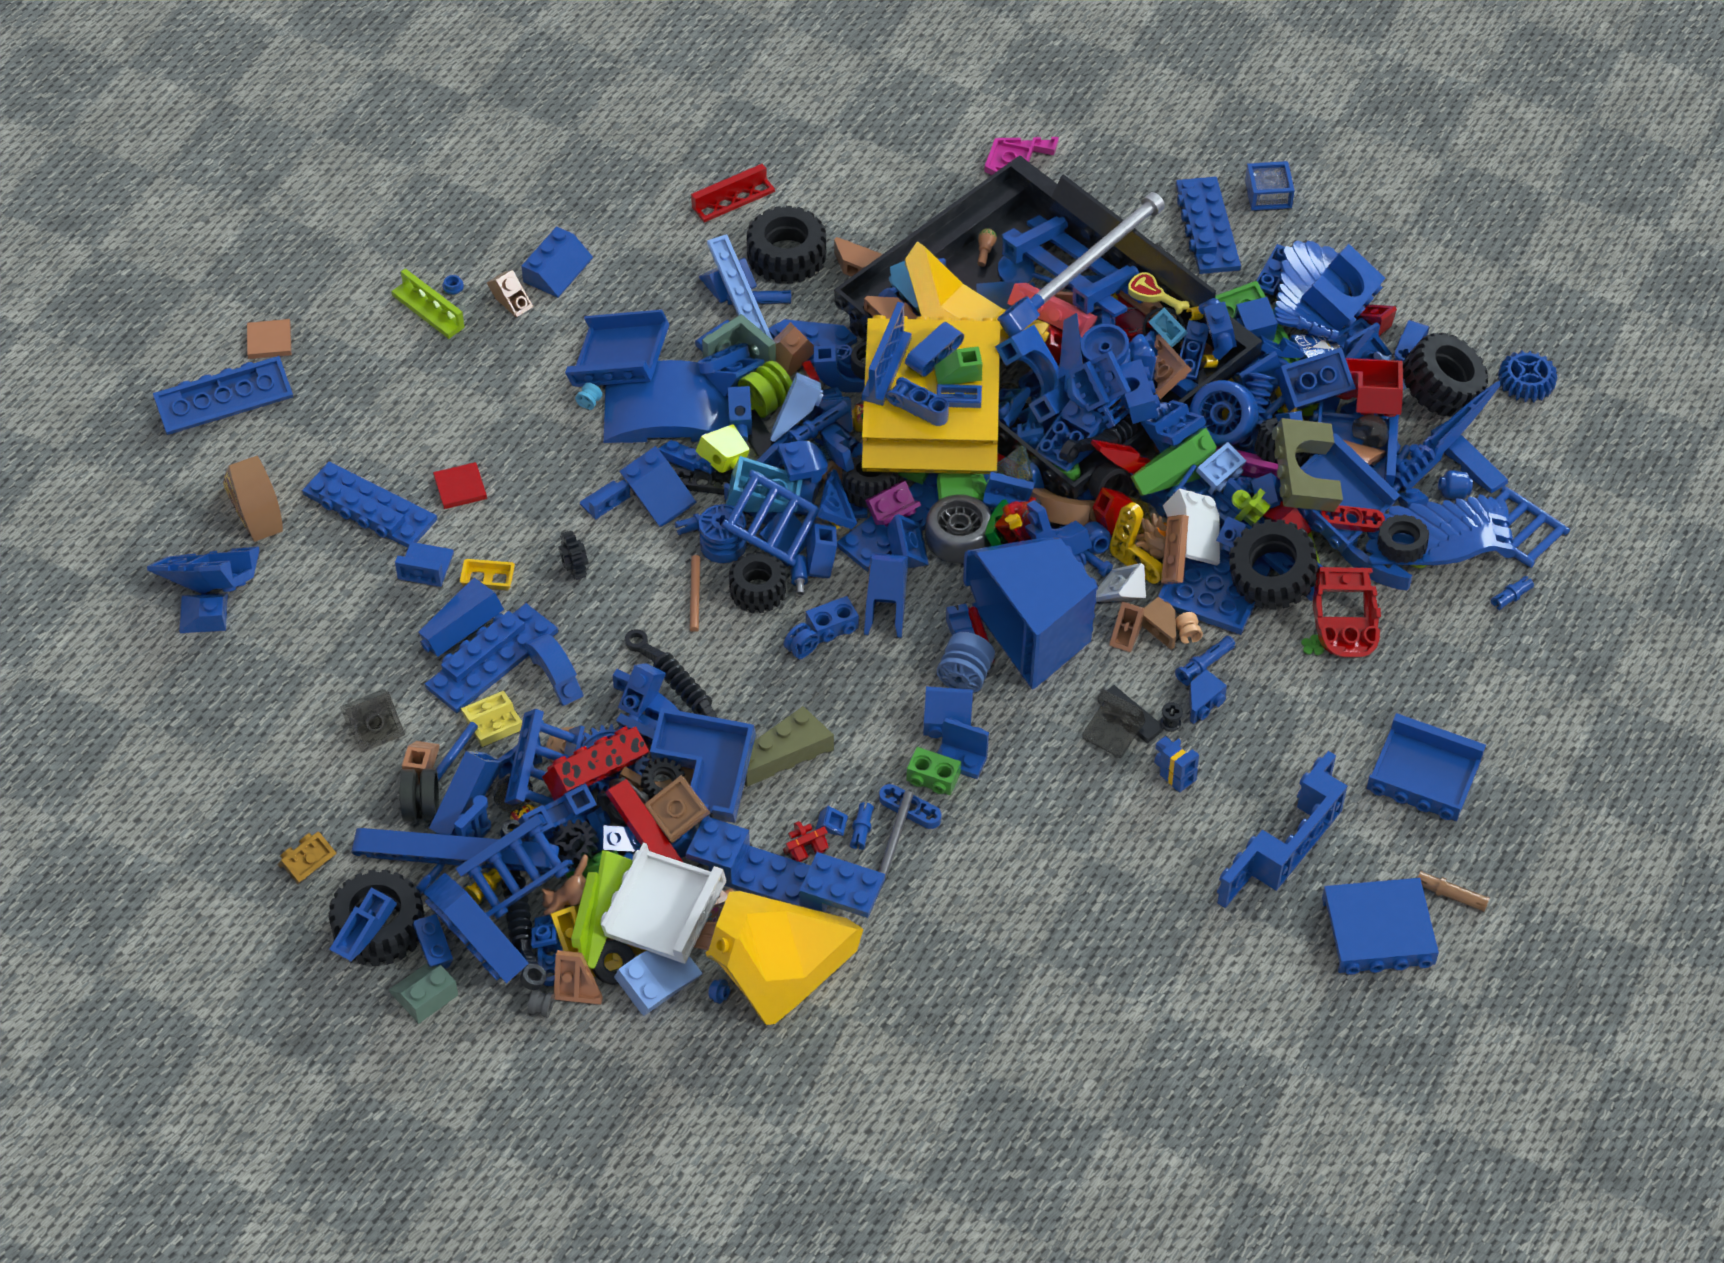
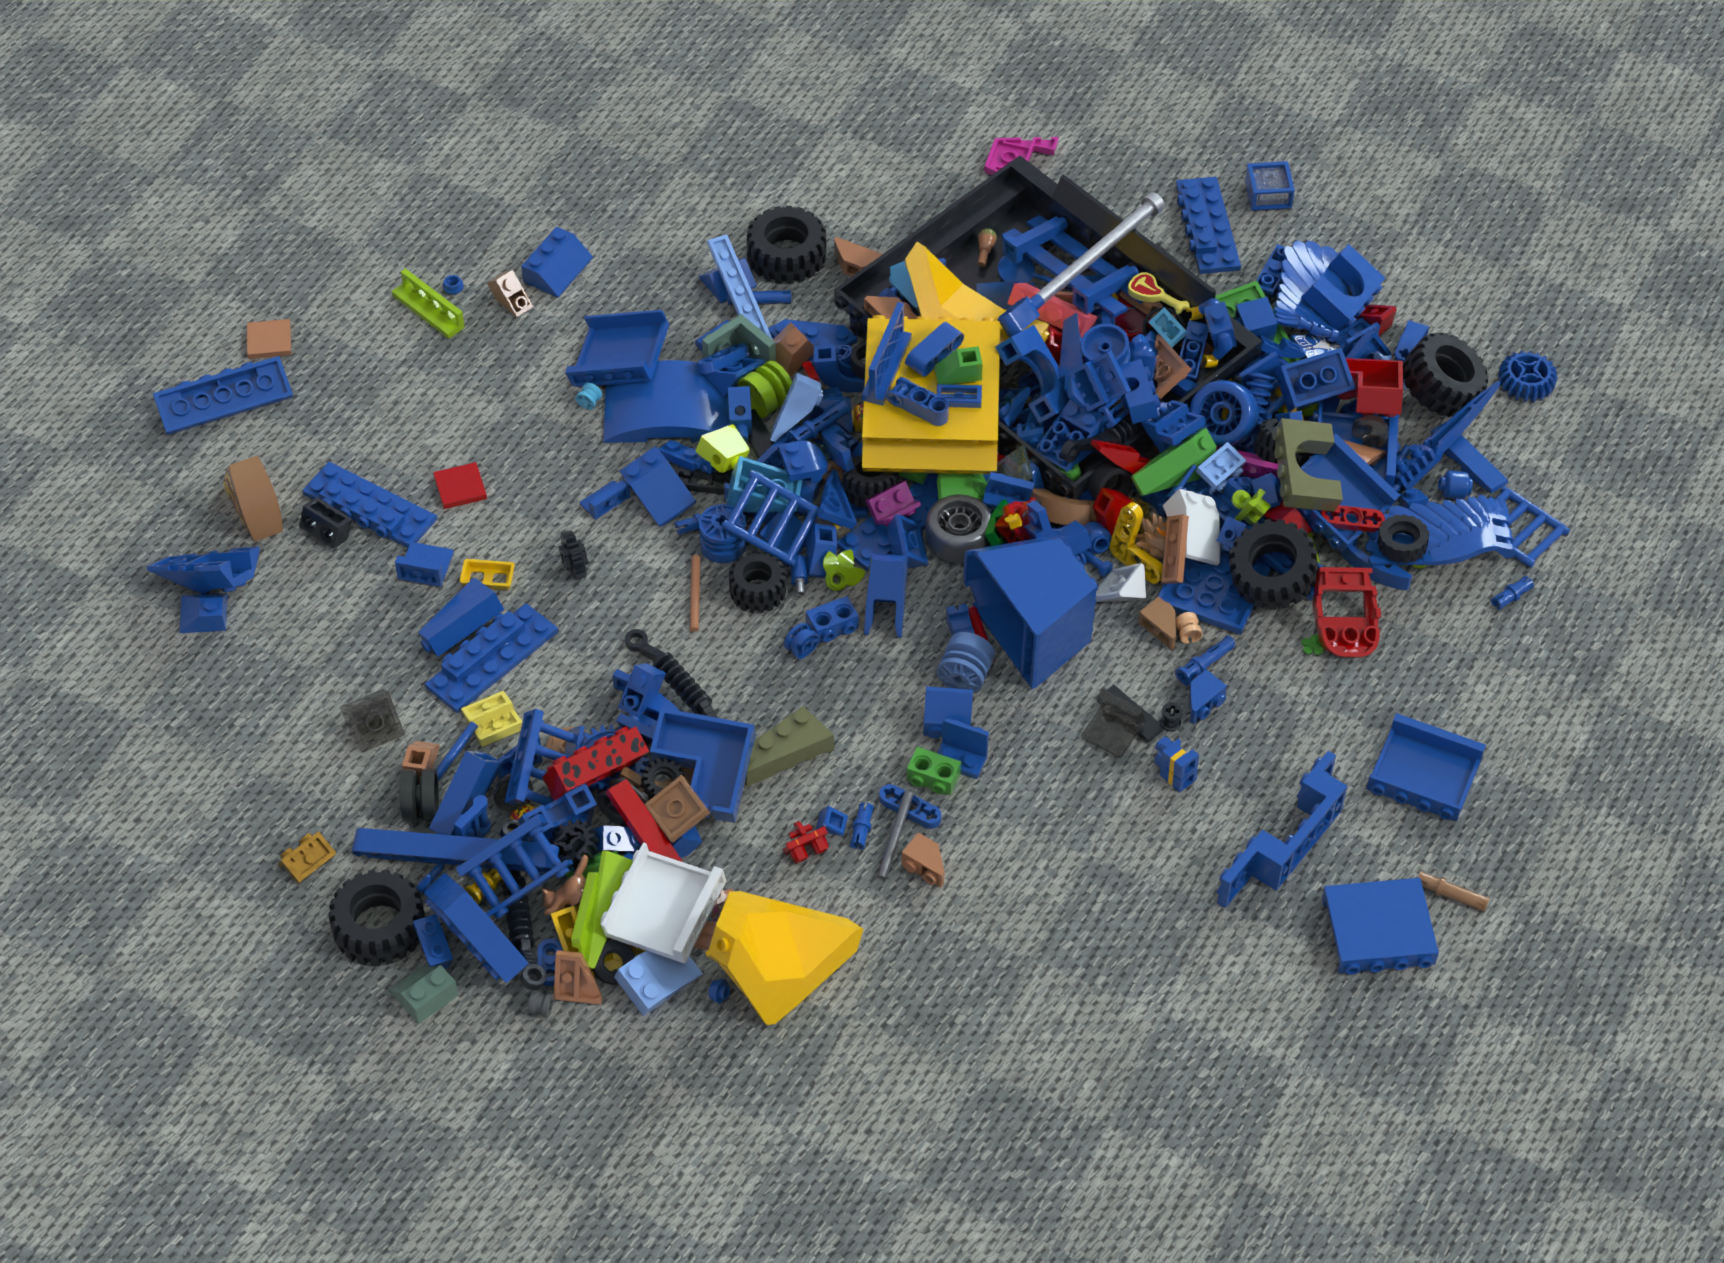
(325, 522): none -> black brick
(363, 924): blue slope -> none
(544, 932): blue slope -> none
(553, 660): blue arch -> none
(598, 818): blue plate -> none
(725, 190): red fence -> none
(782, 879): blue bracket -> none
(843, 568): none -> lime plate
(924, 858): none -> nougat slope
(1127, 626): nougat slope -> none

